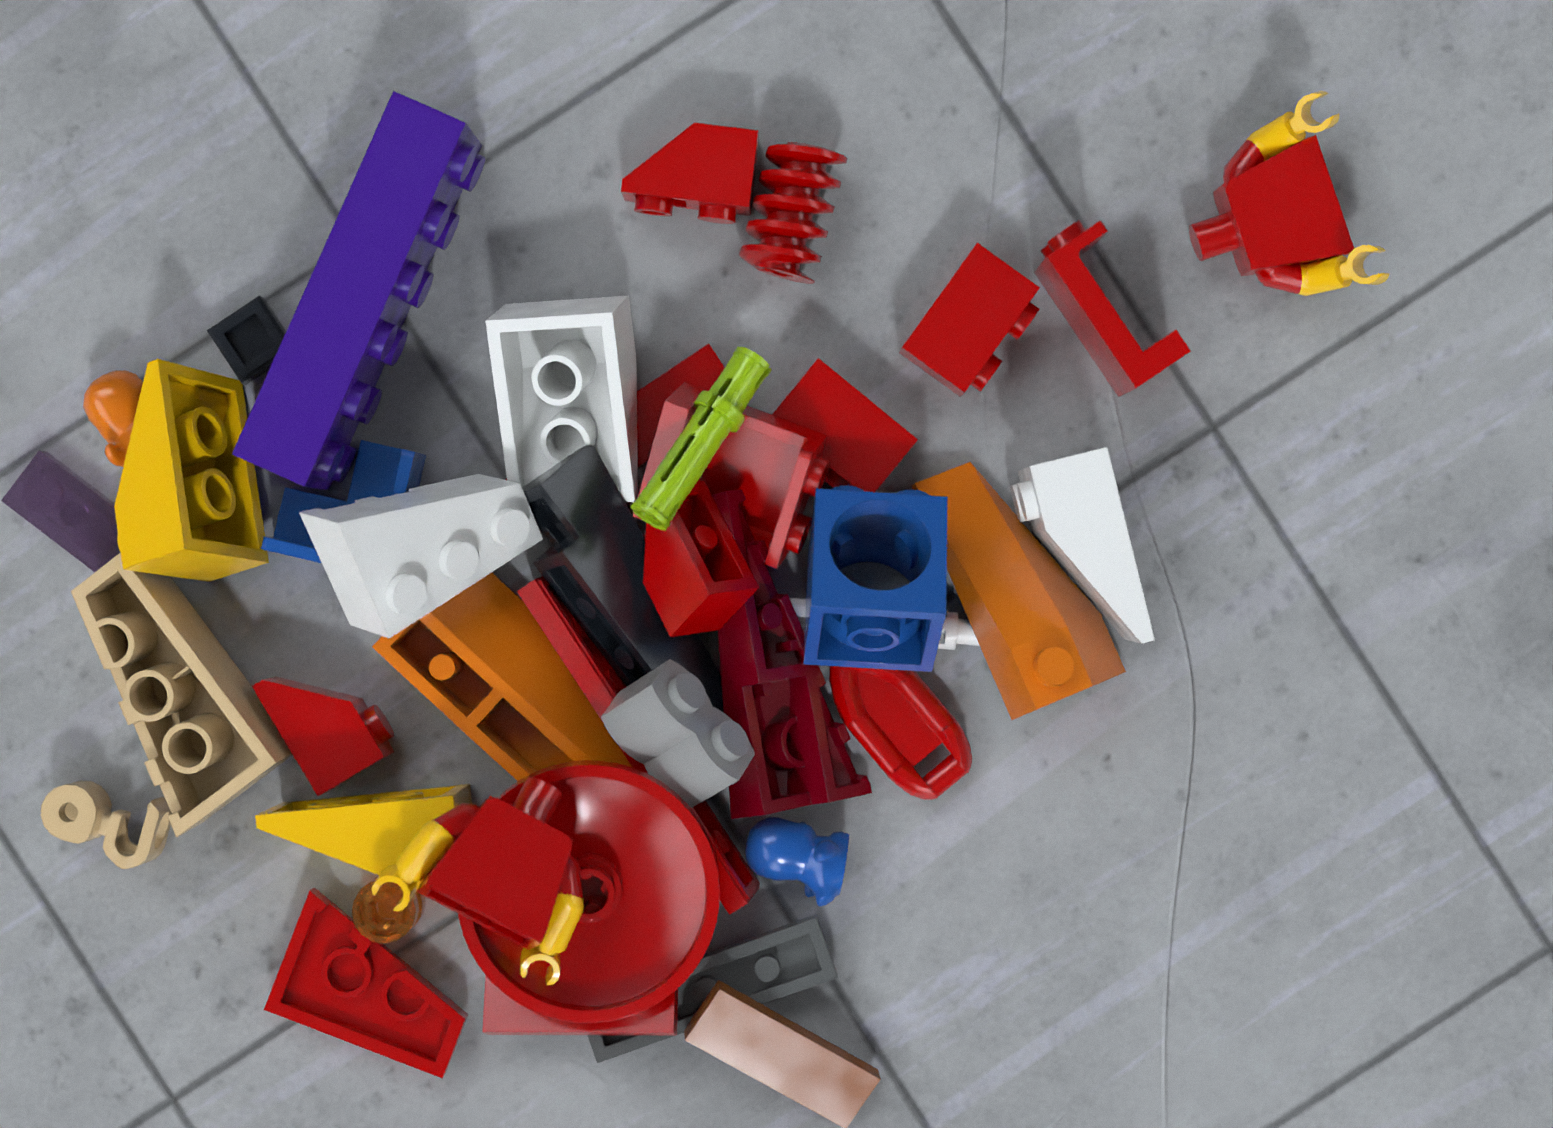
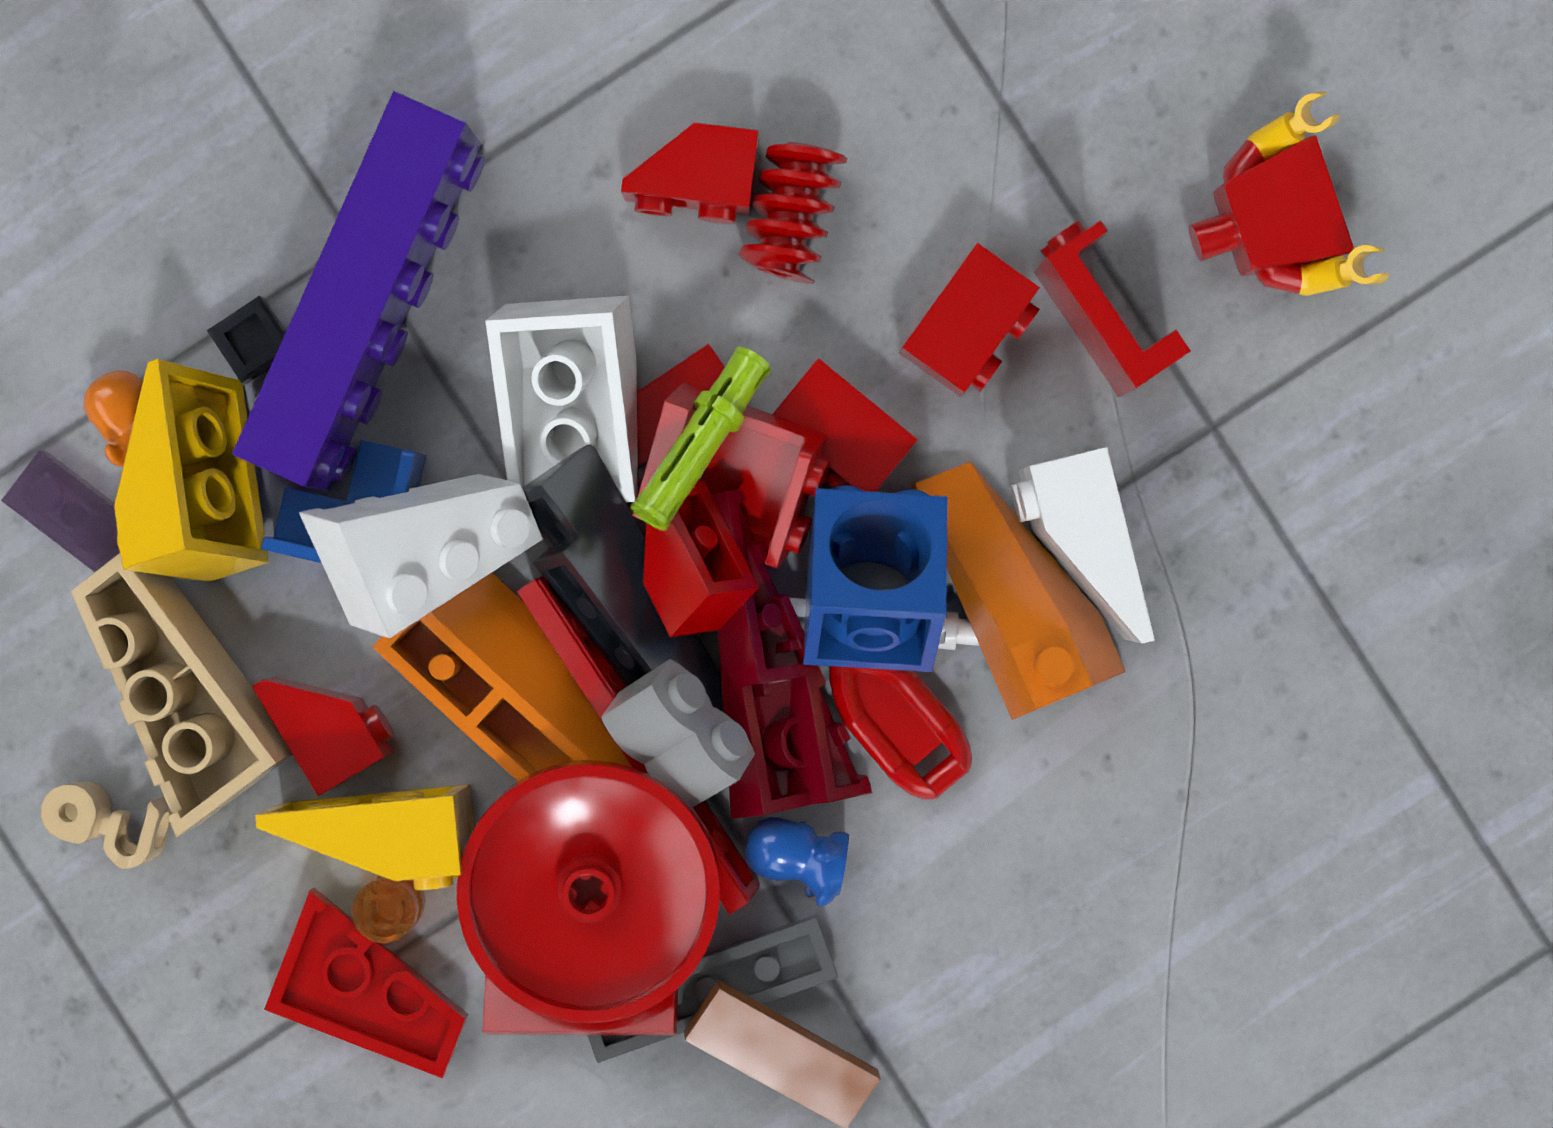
(500, 871): red torso -> none

